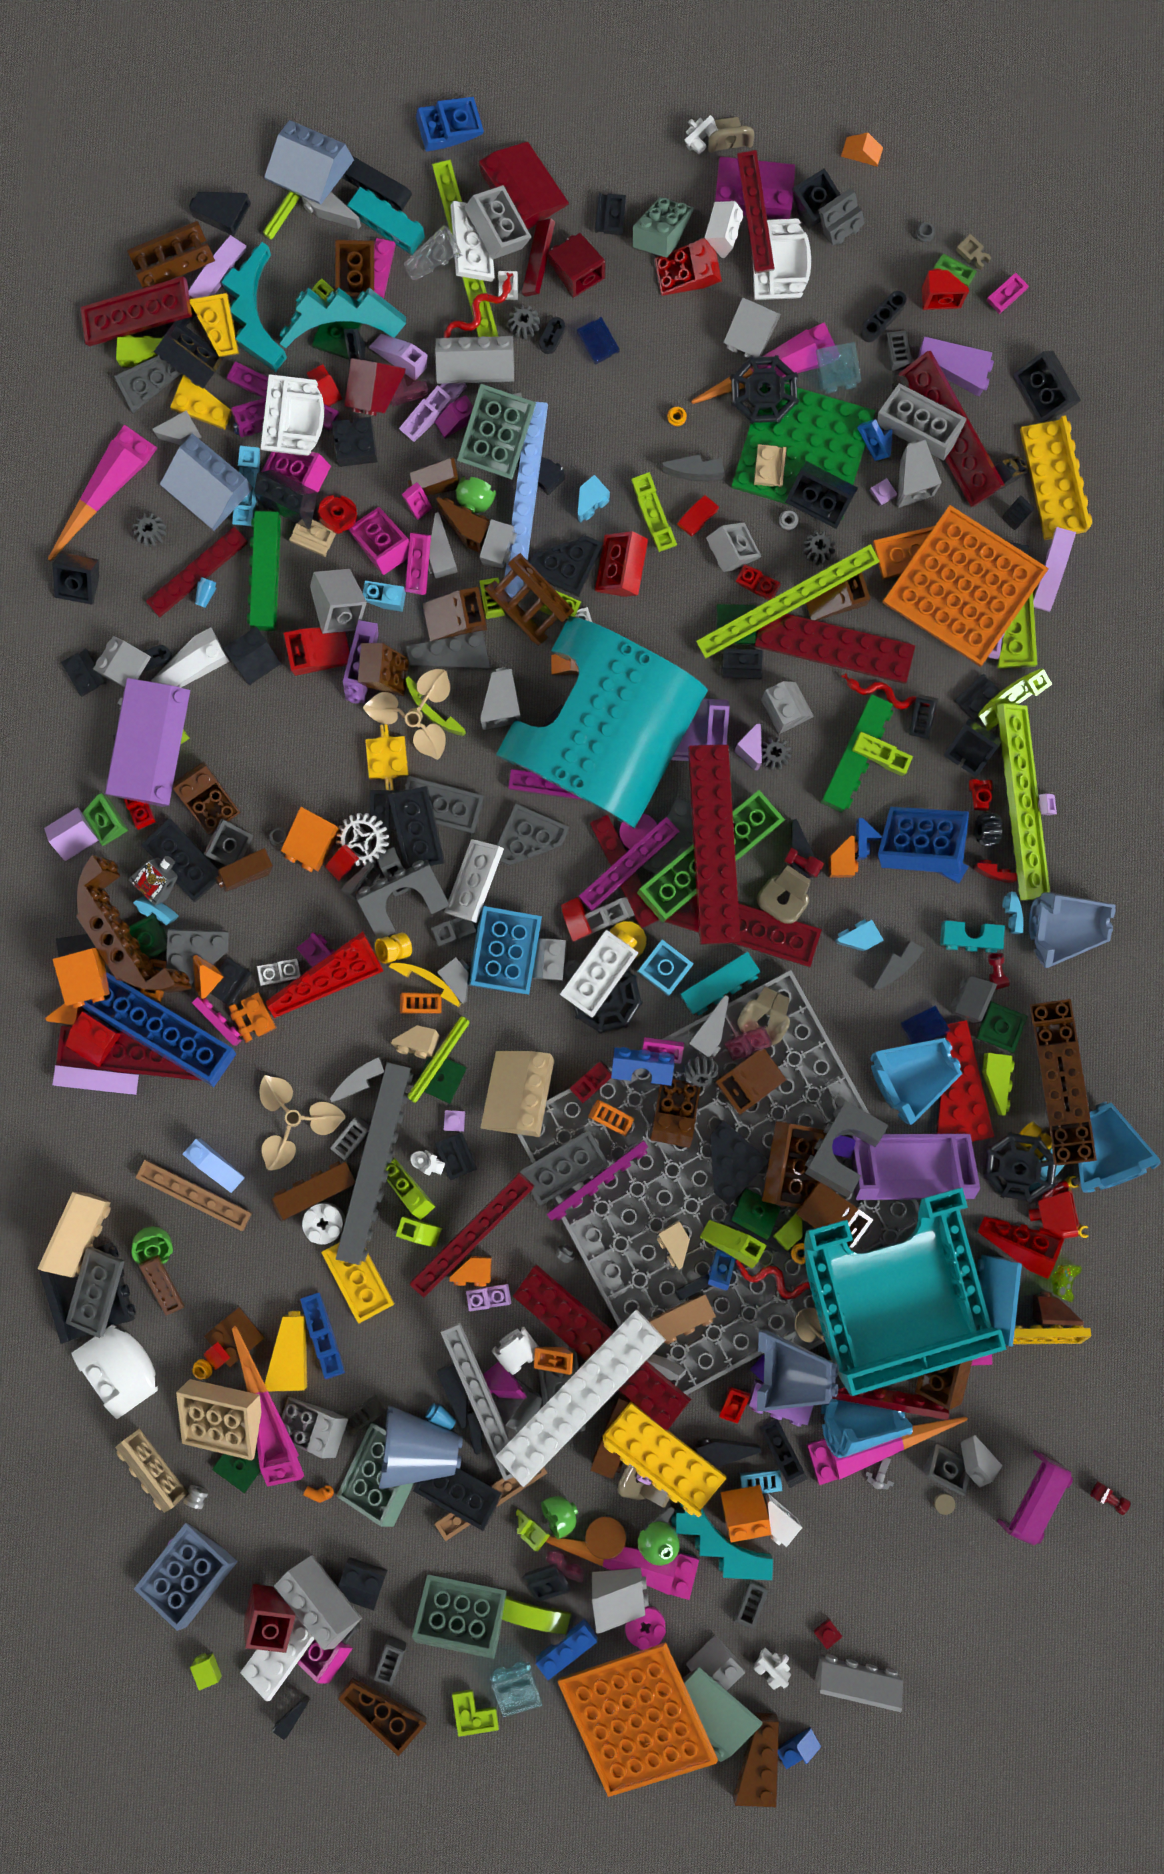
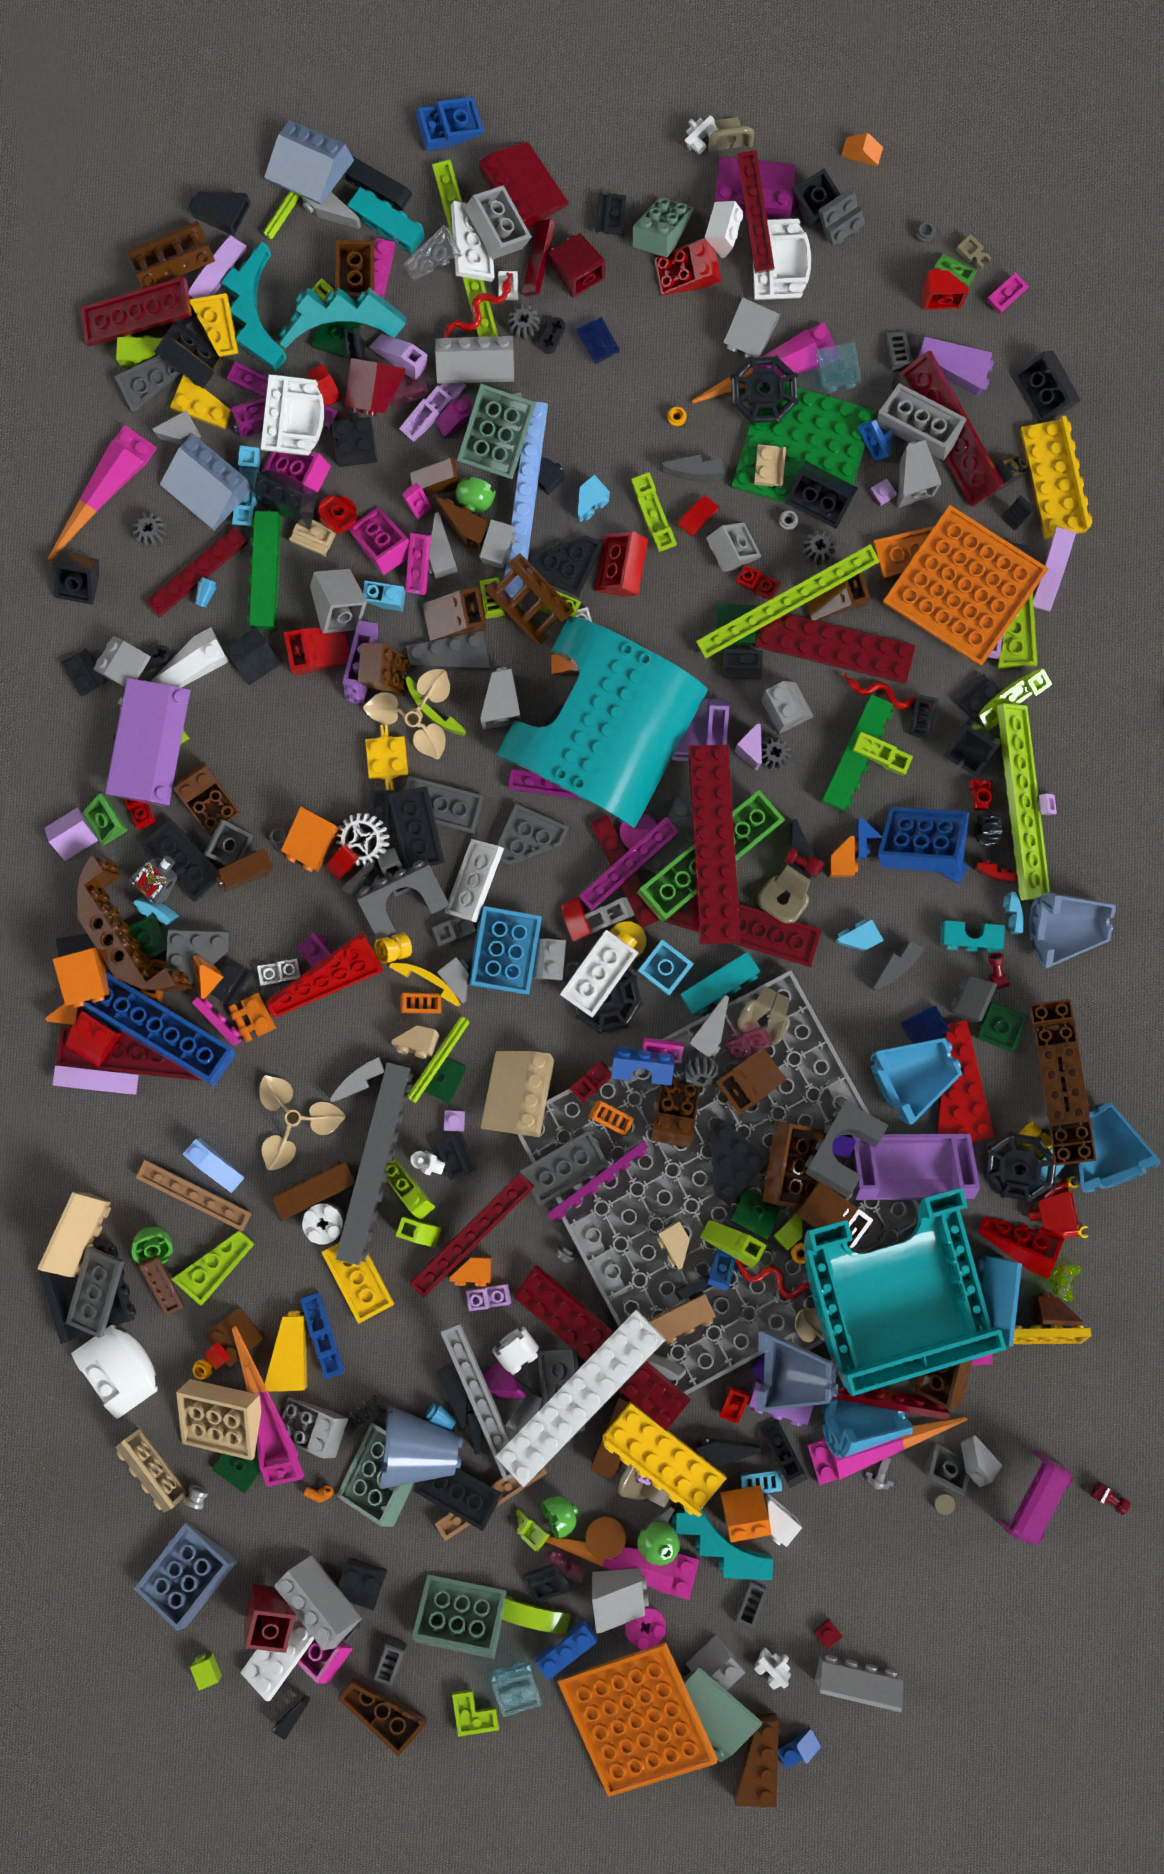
(211, 1270): none -> lime wing
(362, 1125): light grey slope -> none
(553, 1359): orange slope -> none
(886, 308): black beam -> none
(997, 1077): lime slope -> none

